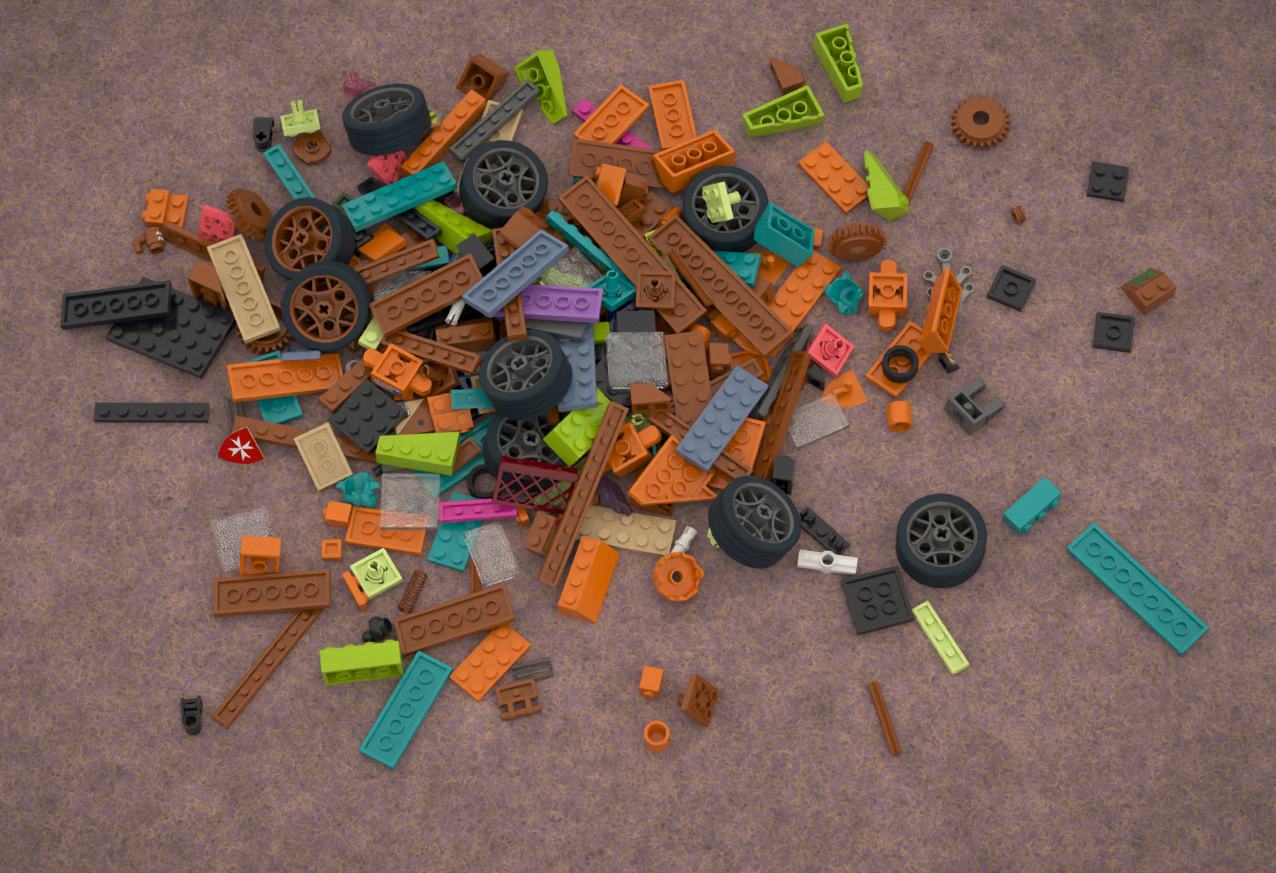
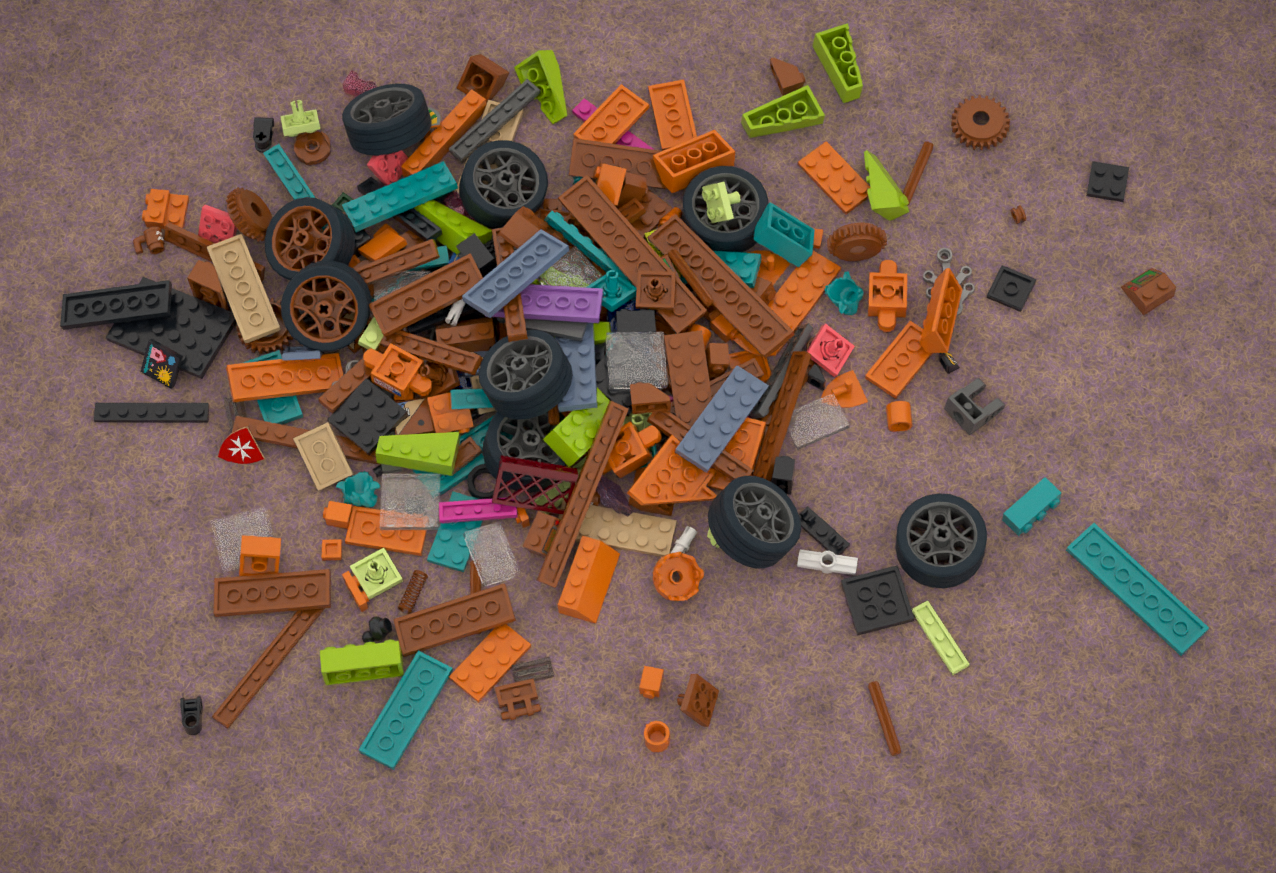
(161, 363): none -> black tile
(900, 350): black tyre -> none
(1113, 332): black tile -> none

